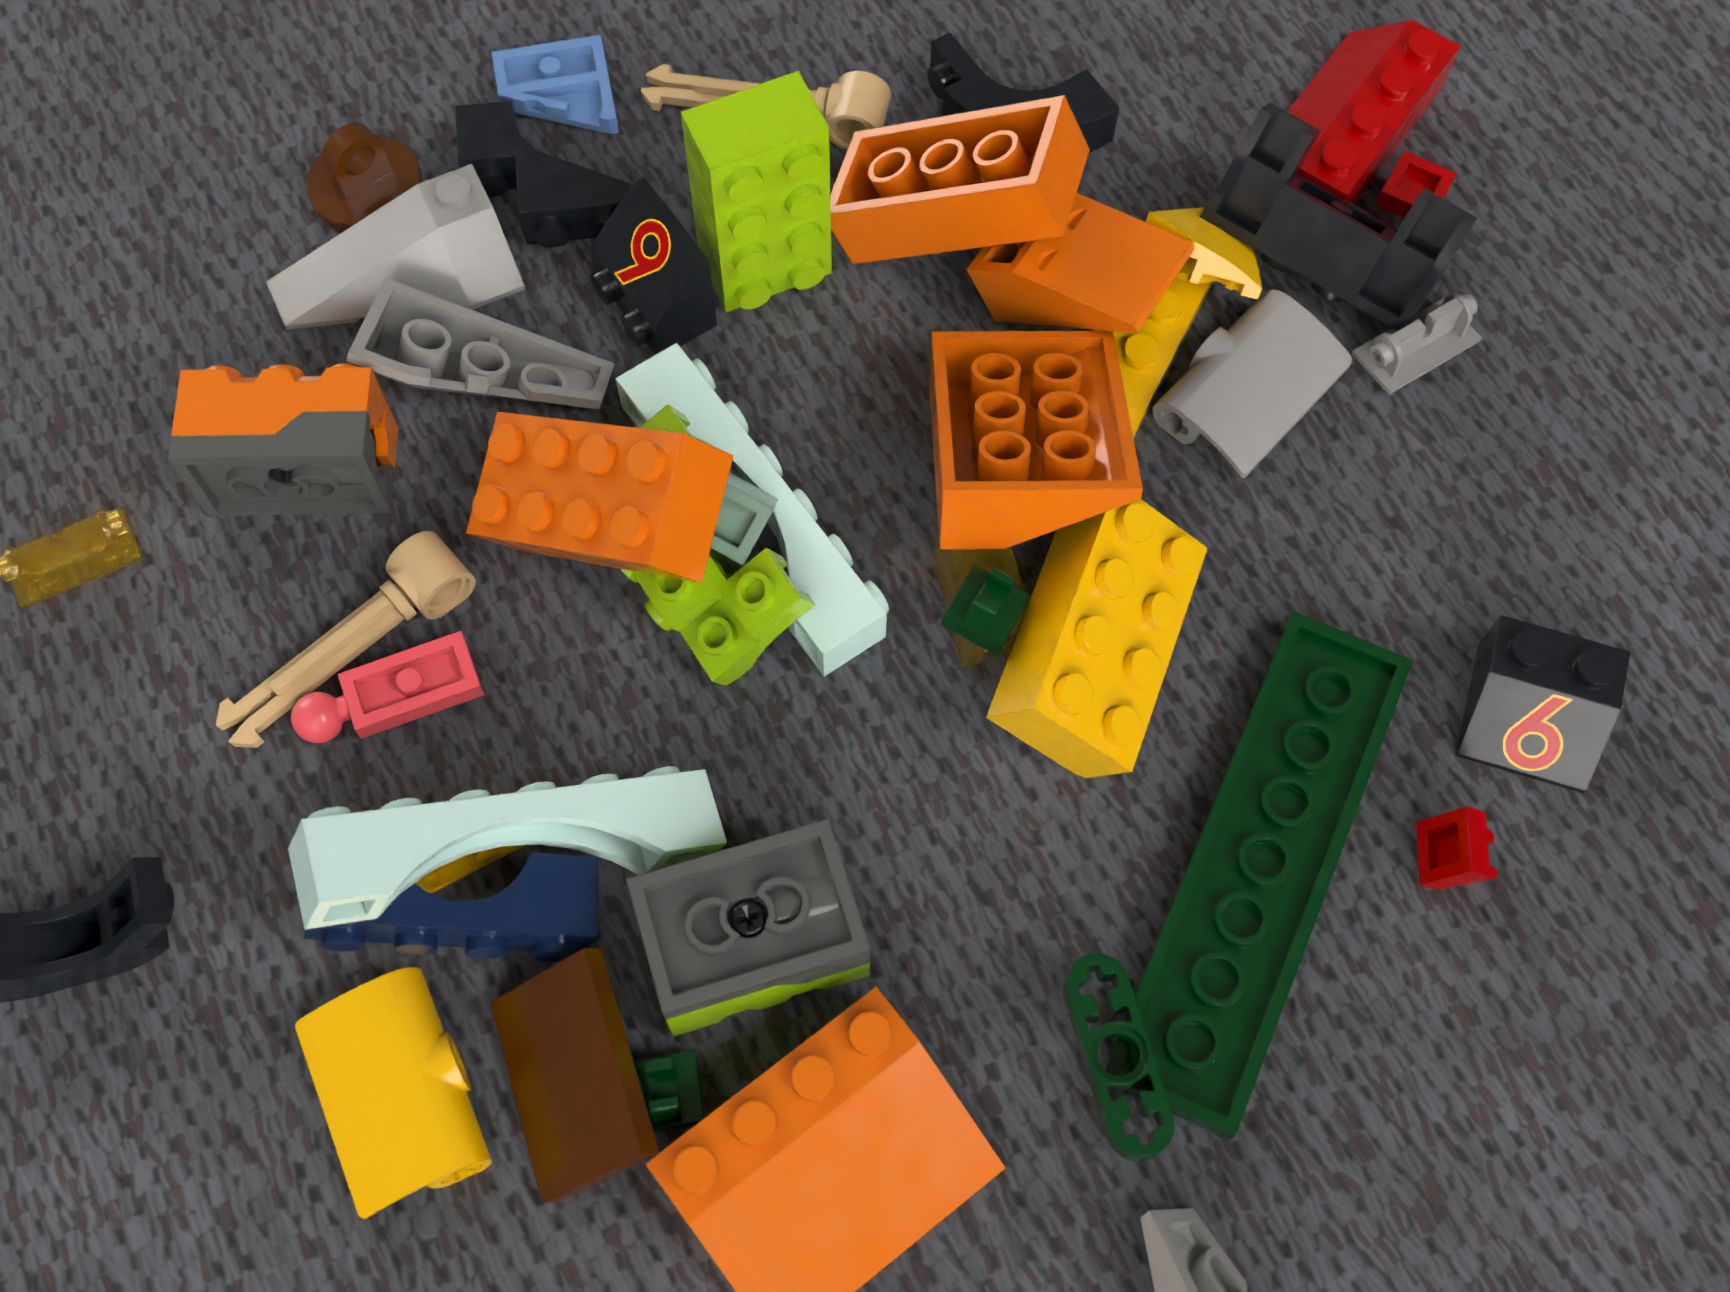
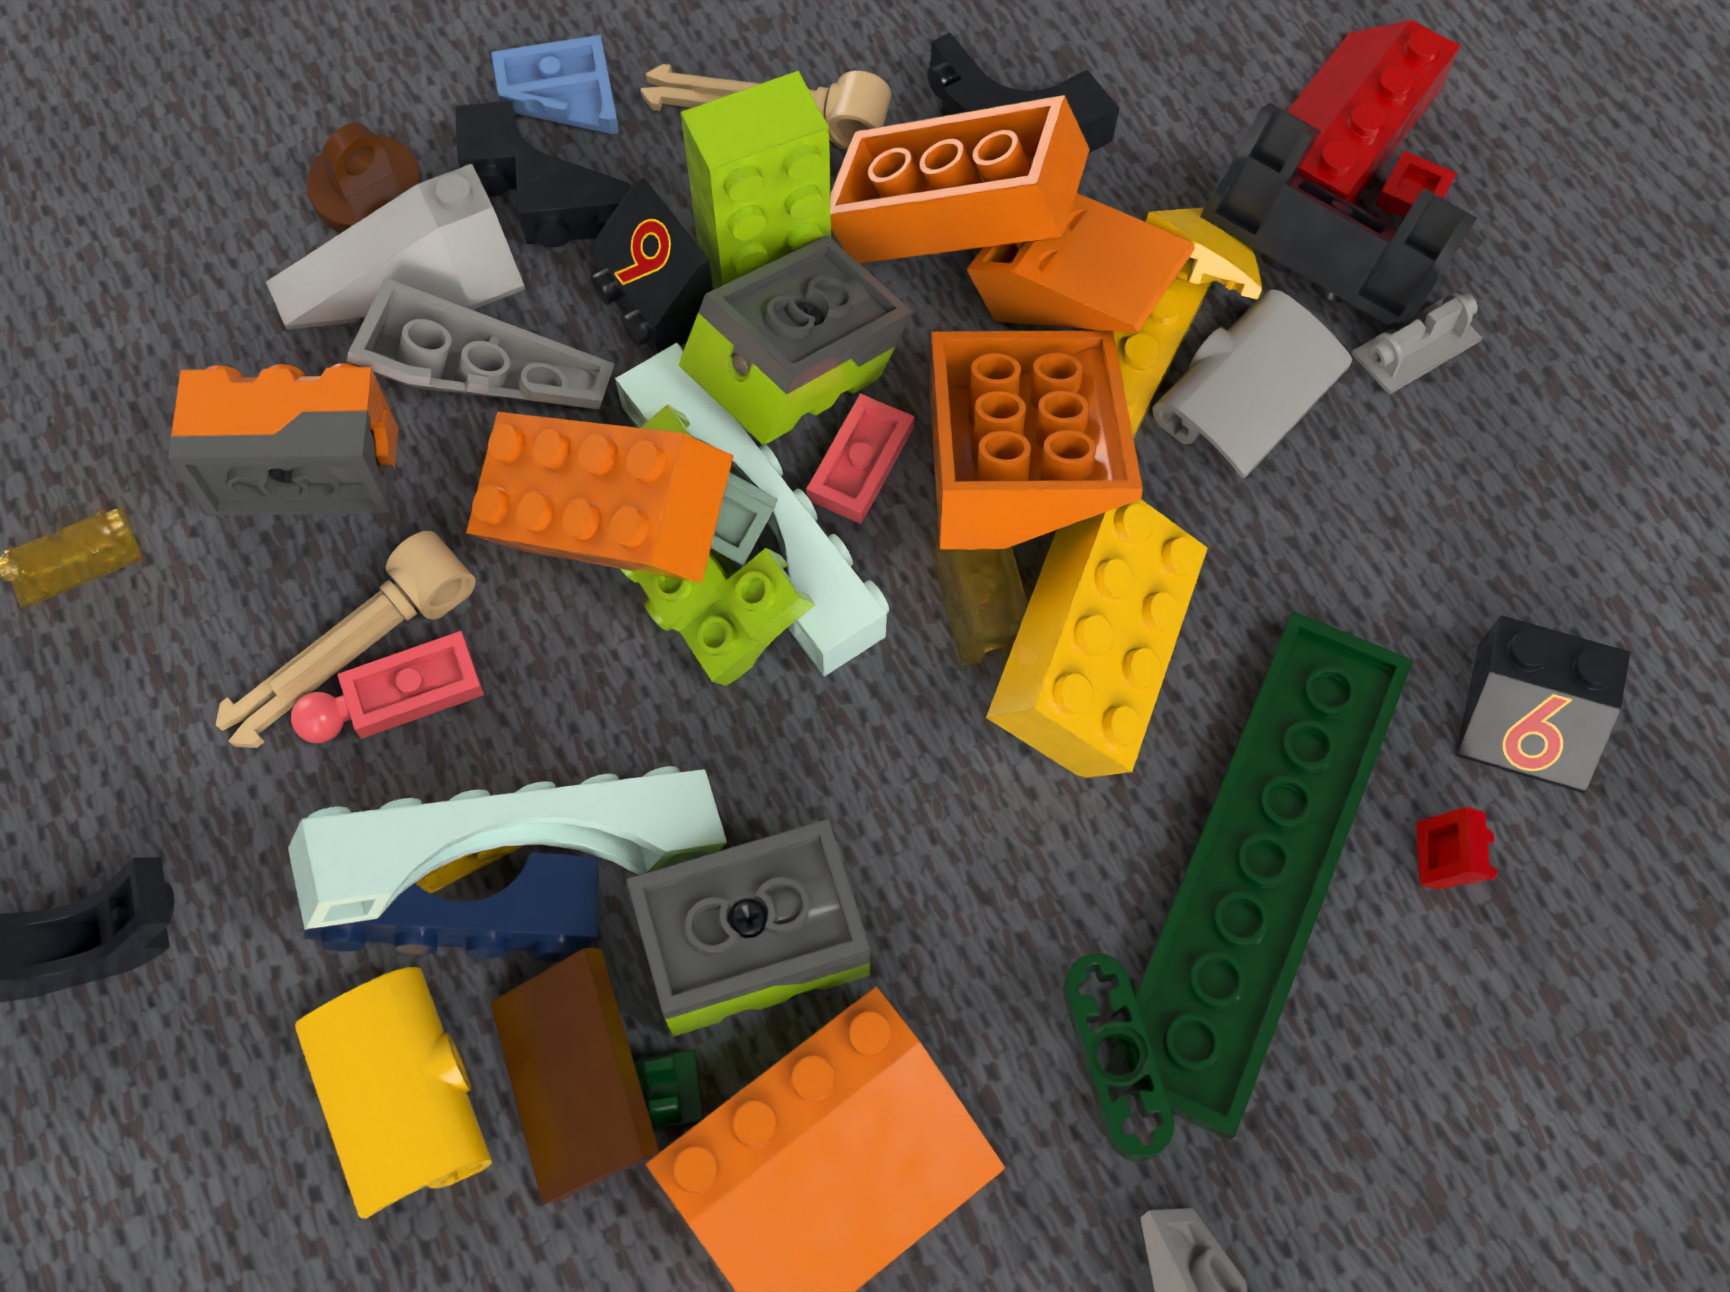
(793, 337): none -> dark grey piece
(860, 458): none -> coral plate
(986, 608): dark green tile -> none

